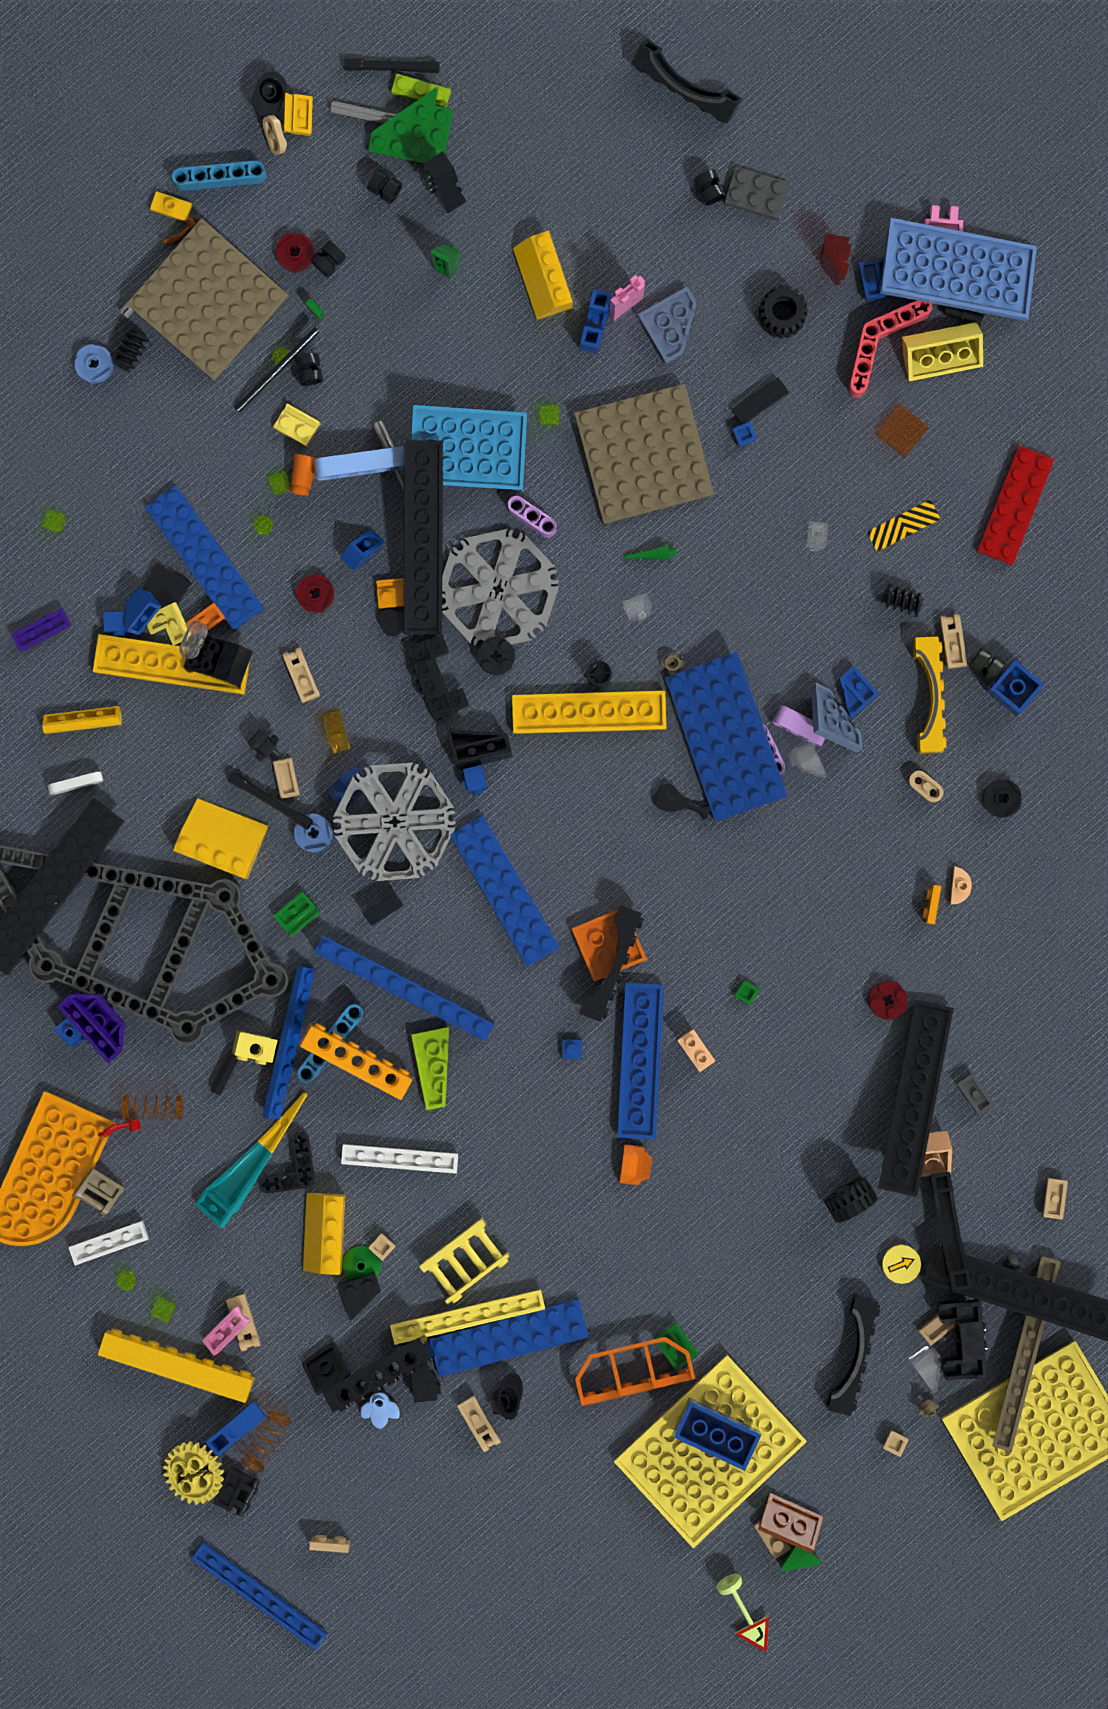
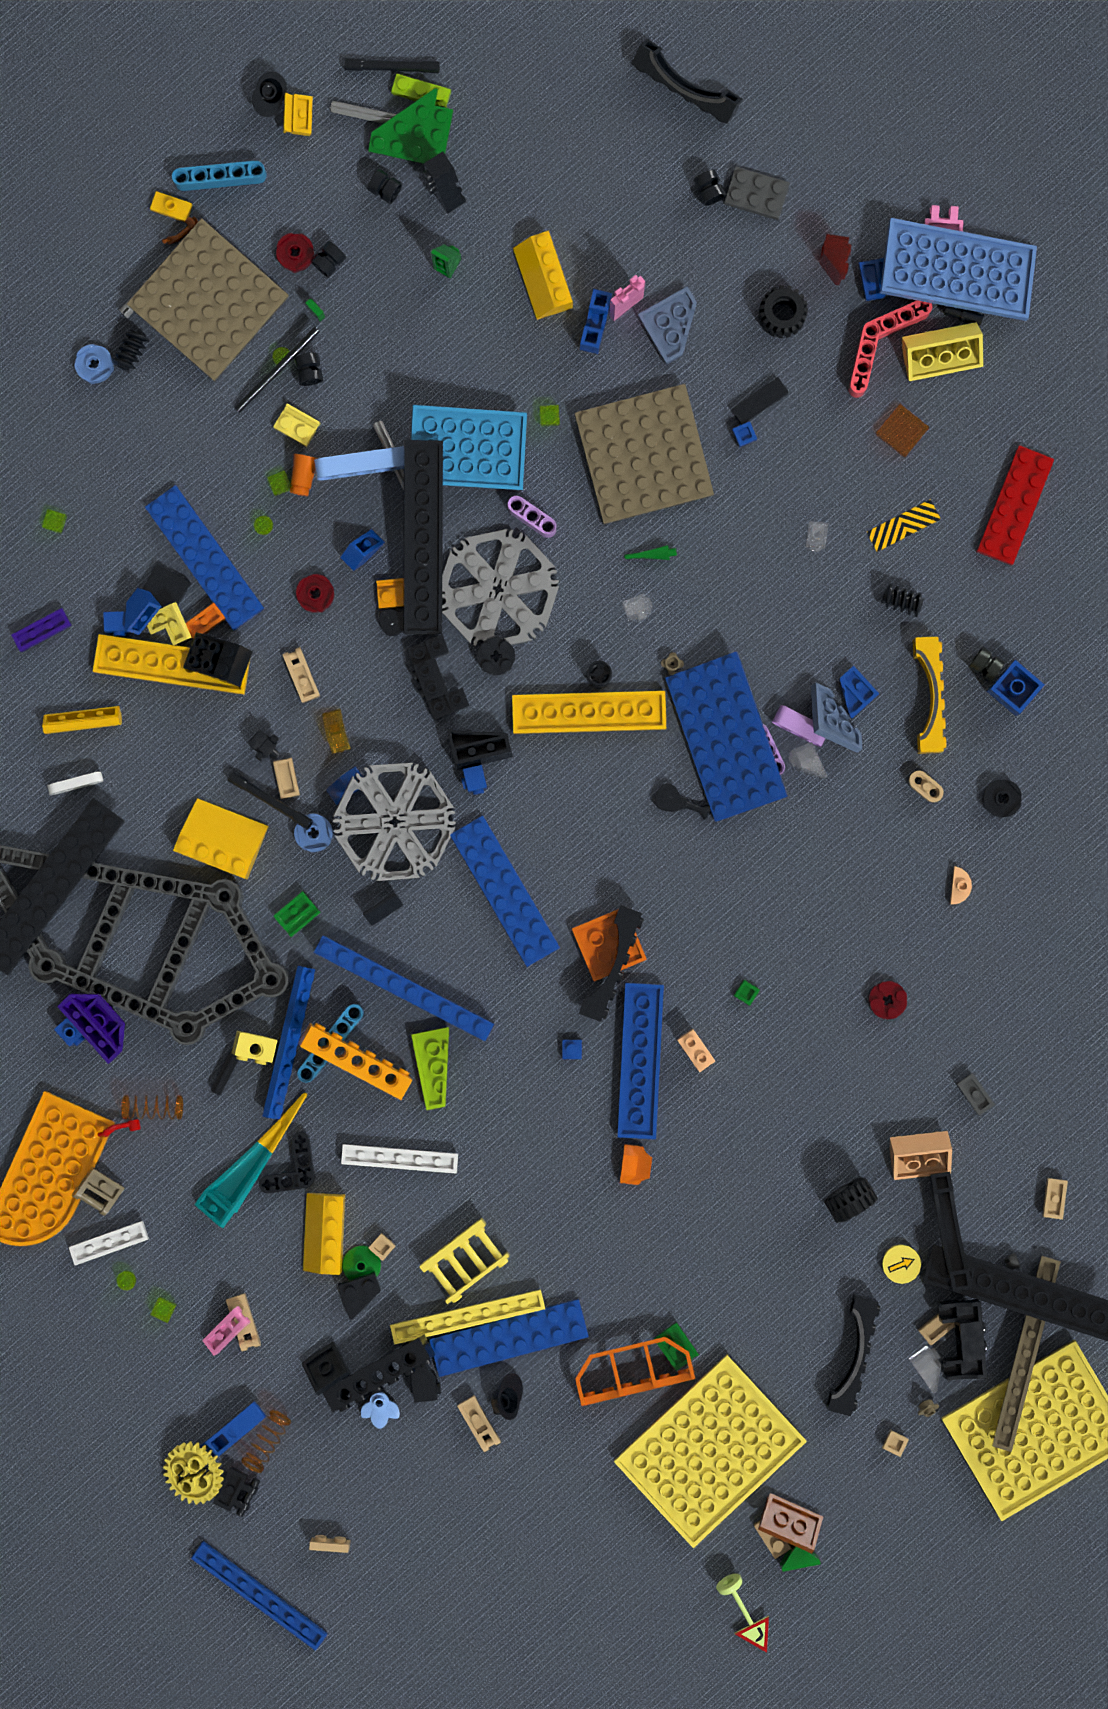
(176, 1366): yellow brick -> none
(193, 639): clear plate -> none
(274, 135): tan plate -> none
(716, 1434): blue brick -> none
(915, 1098): black plate -> none
(930, 912): light orange plate -> none
(953, 642): tan plate -> none

